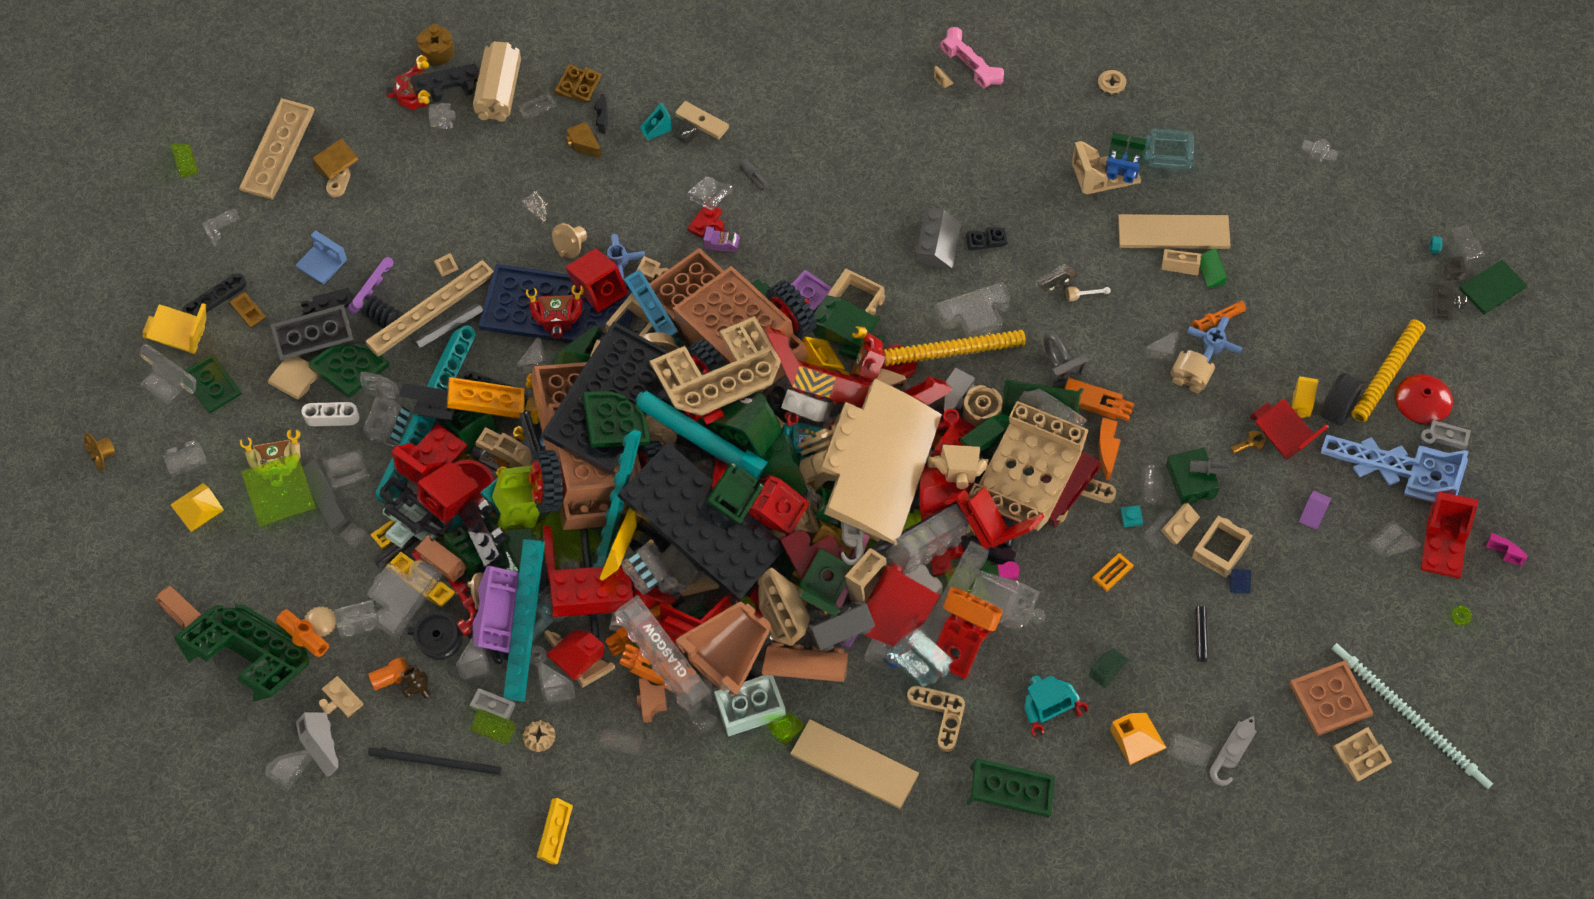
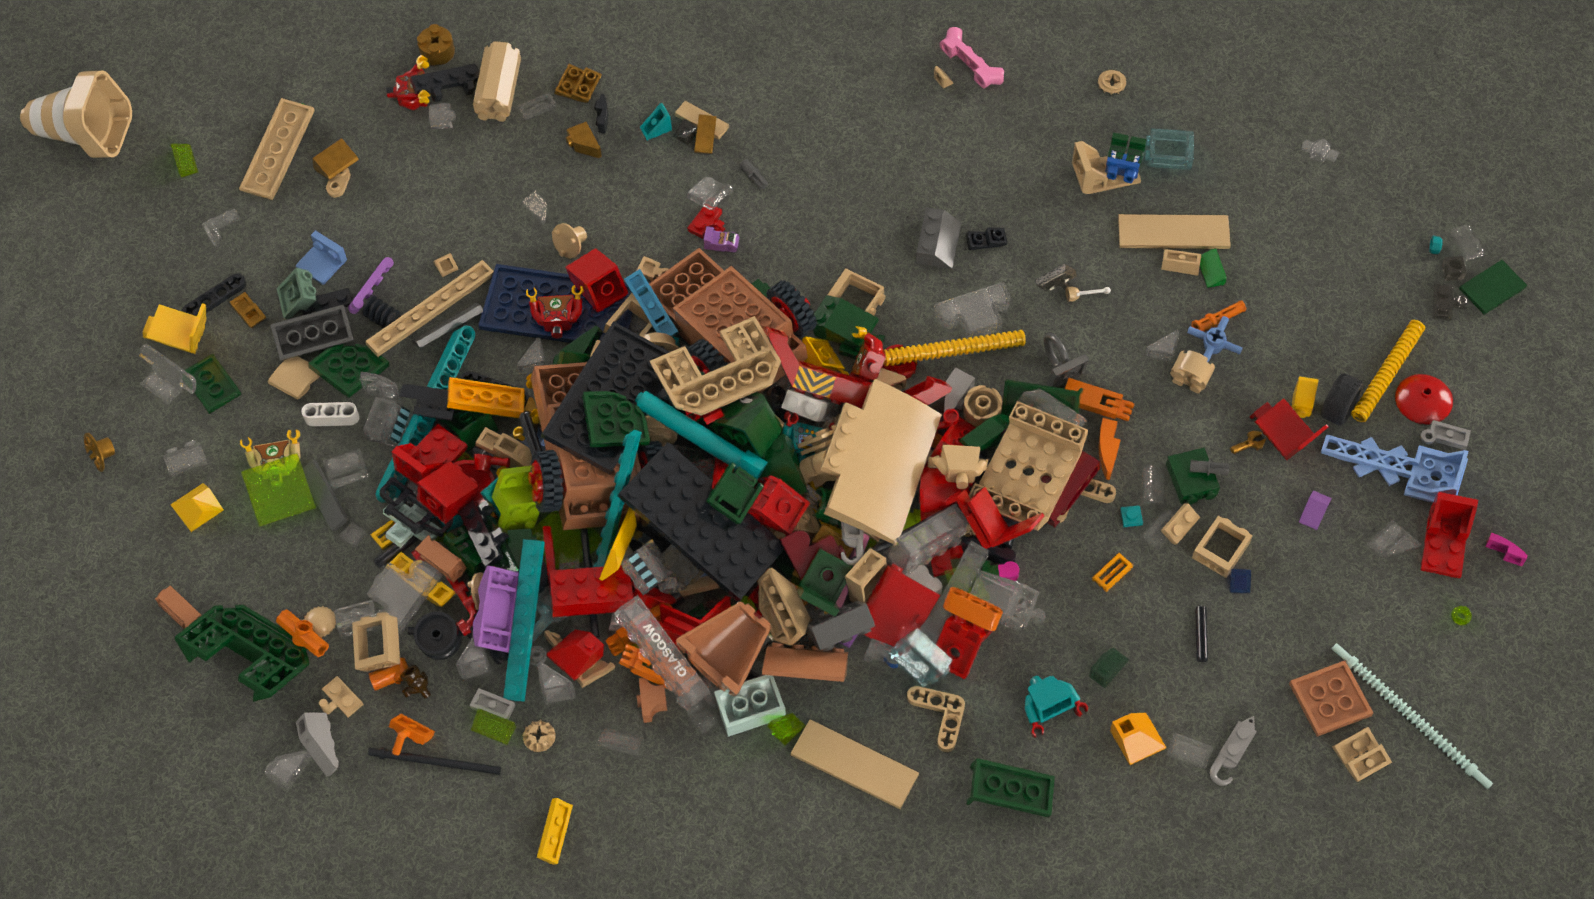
(87, 114): none -> tan cone
(296, 292): none -> sand green plate
(390, 643): none -> tan window
(409, 728): none -> orange plate
(484, 462): none -> red bar
(619, 256): medium blue bar -> none
(705, 134): none -> pearl gold slope
(812, 289): medium lavender plate -> none

